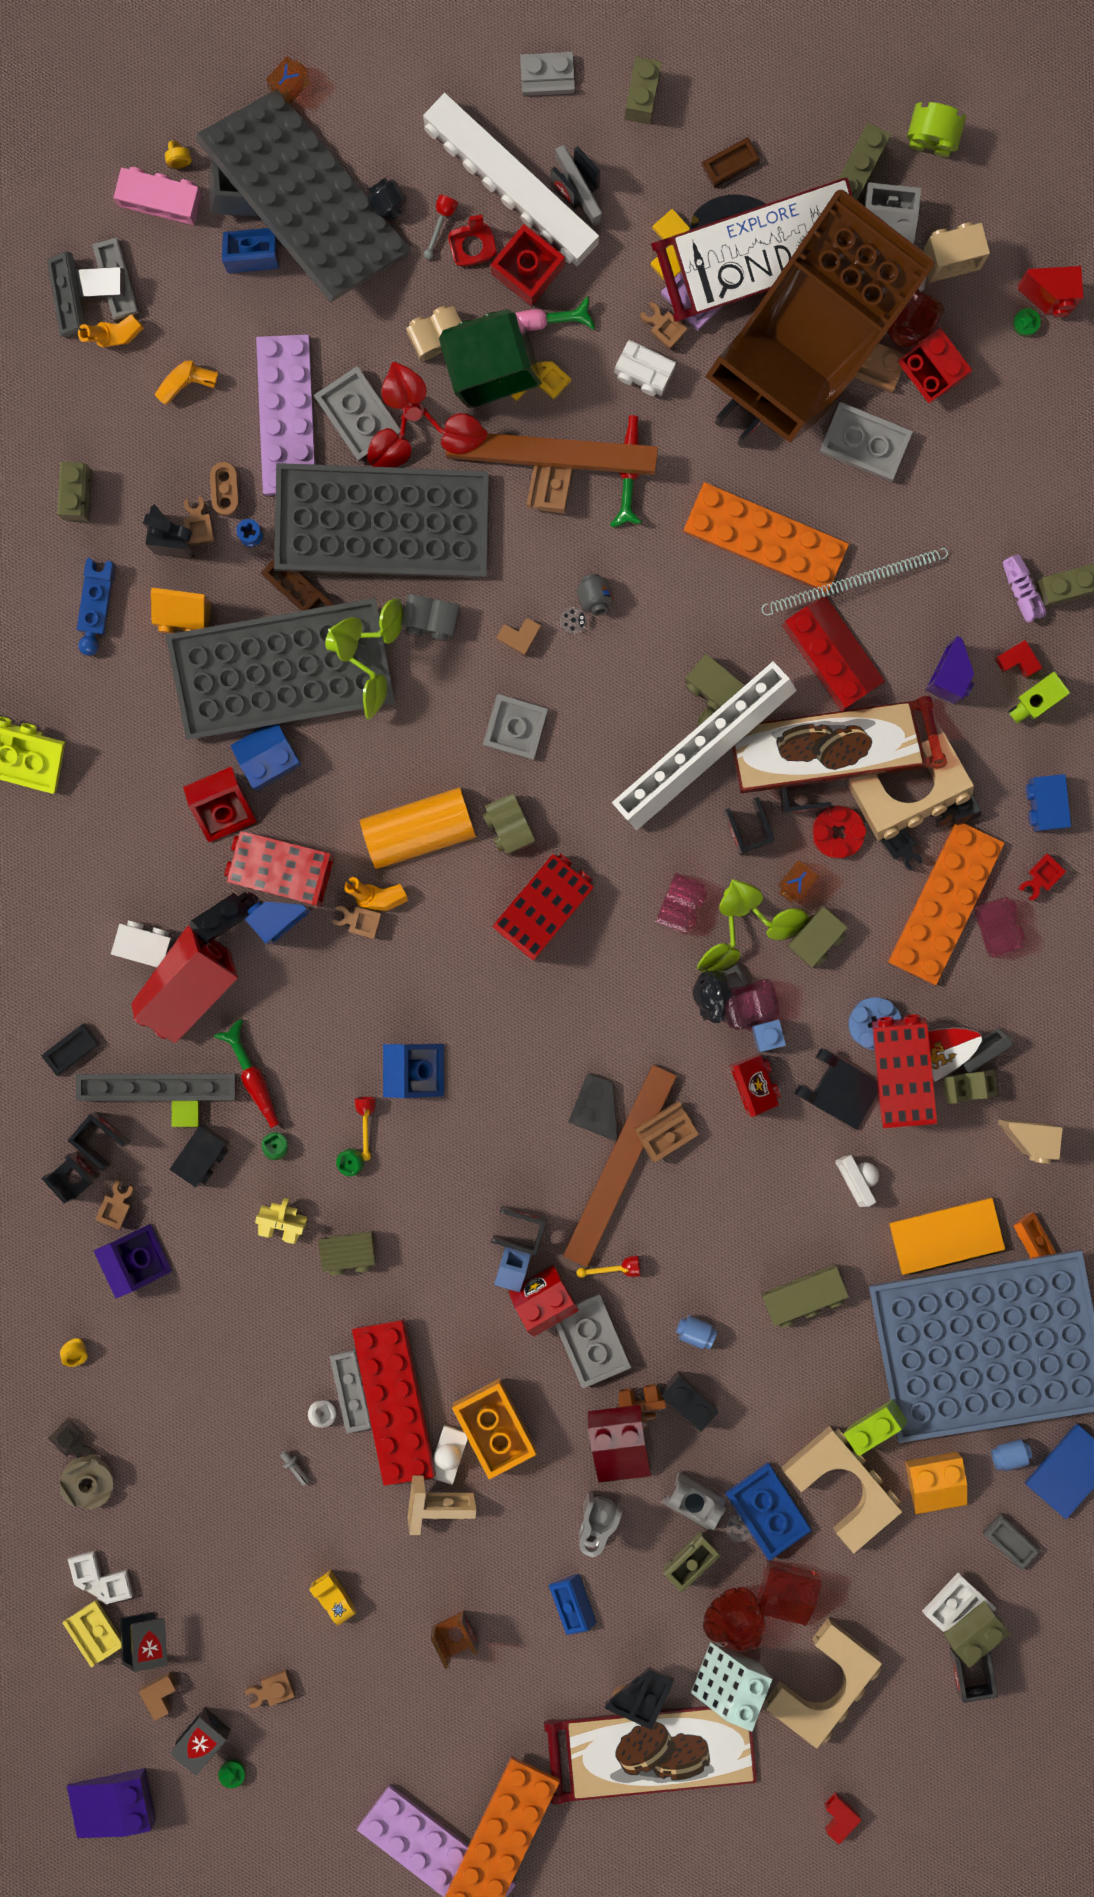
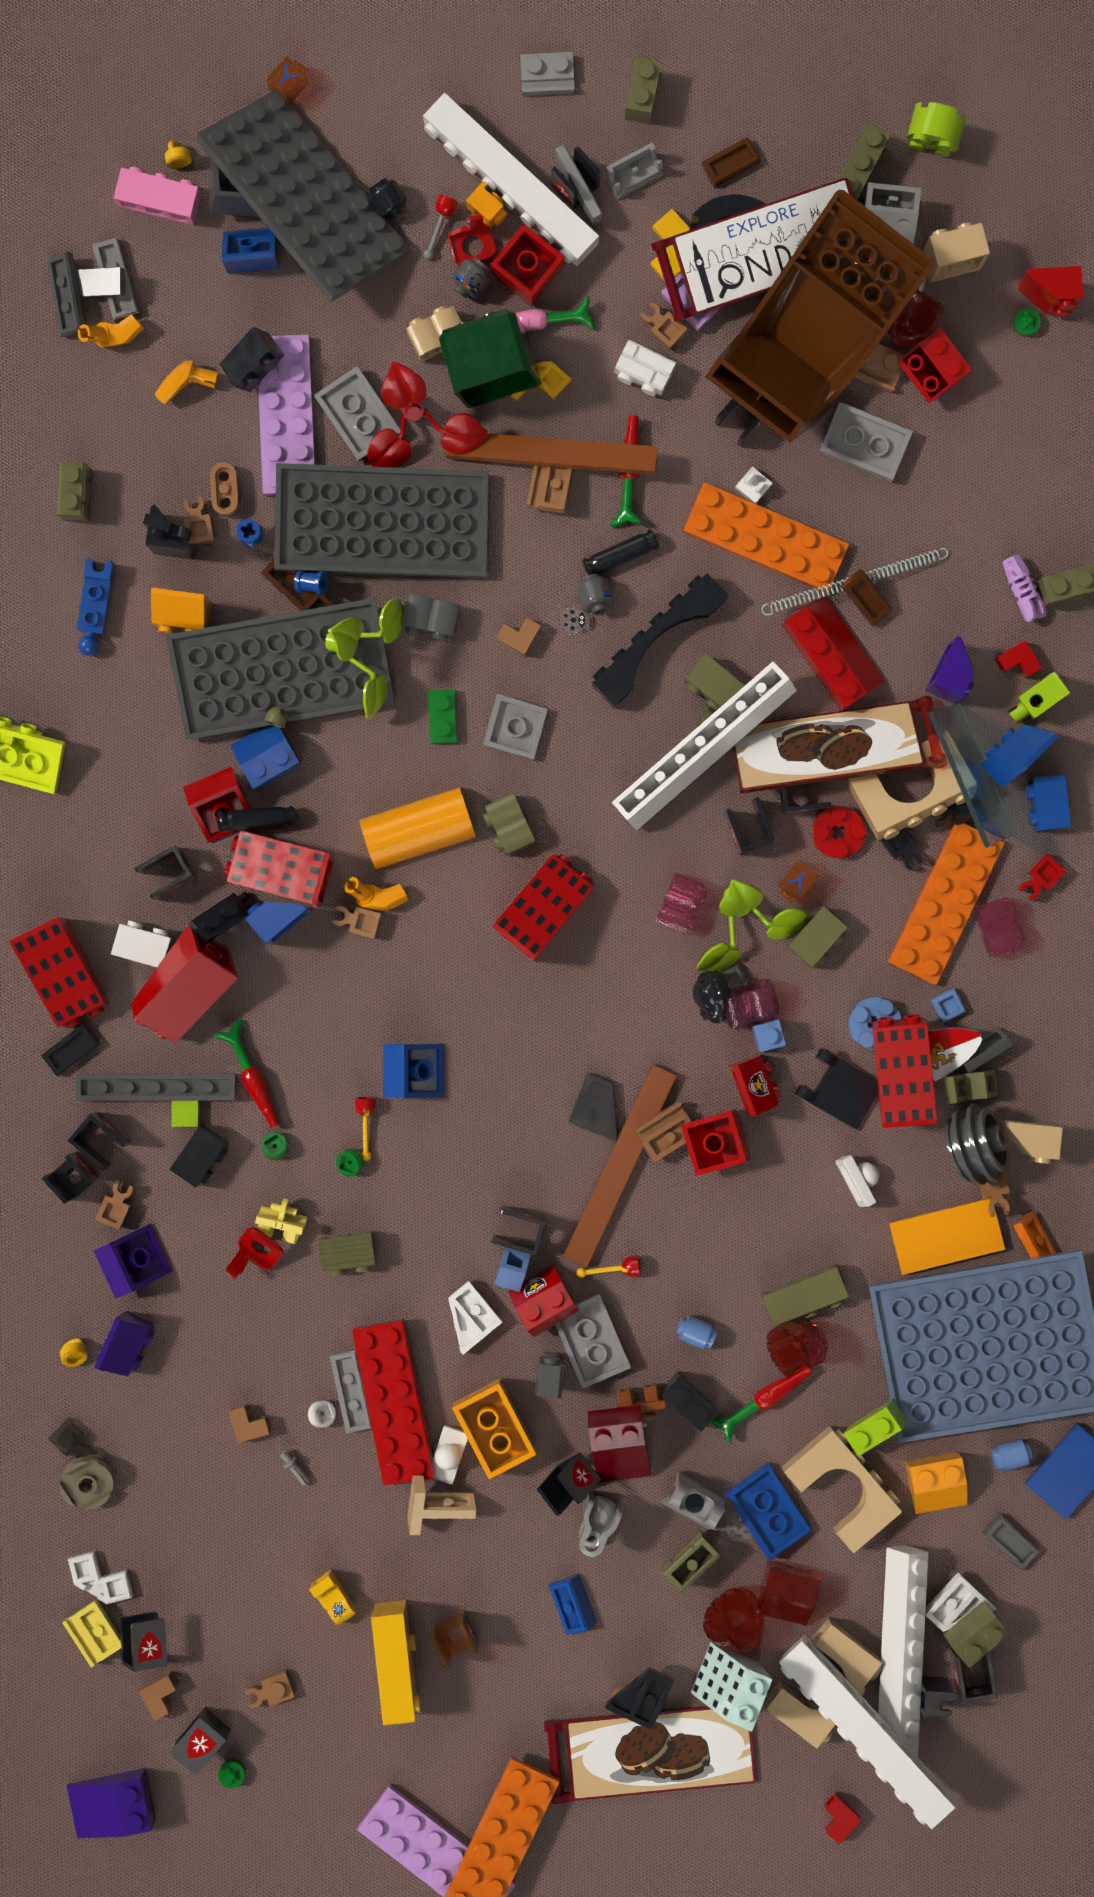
(60, 972): none -> red slope
(125, 1344): none -> dark purple slope
(174, 850): none -> black piece
(244, 1427): none -> medium nougat piece
(248, 1252): none -> red piece
(251, 359): none -> black brick
(256, 818): none -> black axle
(276, 717): none -> olive hinge
(311, 582): none -> blue bush
(395, 1662): none -> yellow brick
(442, 716): none -> green plate
(471, 278): none -> dark grey head
(471, 1316): none -> white wing
(487, 205): none -> light orange brick
(550, 1376): none -> dark grey brick
(568, 1482): none -> piece
(620, 553): none -> black axle
(634, 171): none -> light grey hinge
(698, 603): none -> black arch
(716, 1142): none -> red slope
(753, 485): none -> white tile
(763, 1400): none -> red piece
(796, 1345): none -> clear red hair
(866, 597): none -> reddish brown tile
(868, 1732): none -> white brick
(903, 1641): none -> white brick
(932, 1693): none -> black hinge
(948, 1005): none -> medium blue tile
(971, 777): none -> clear light blue piece
(977, 1144): none -> dark grey wheel
(995, 1192): none -> medium nougat plate
(1016, 752): none -> blue slope

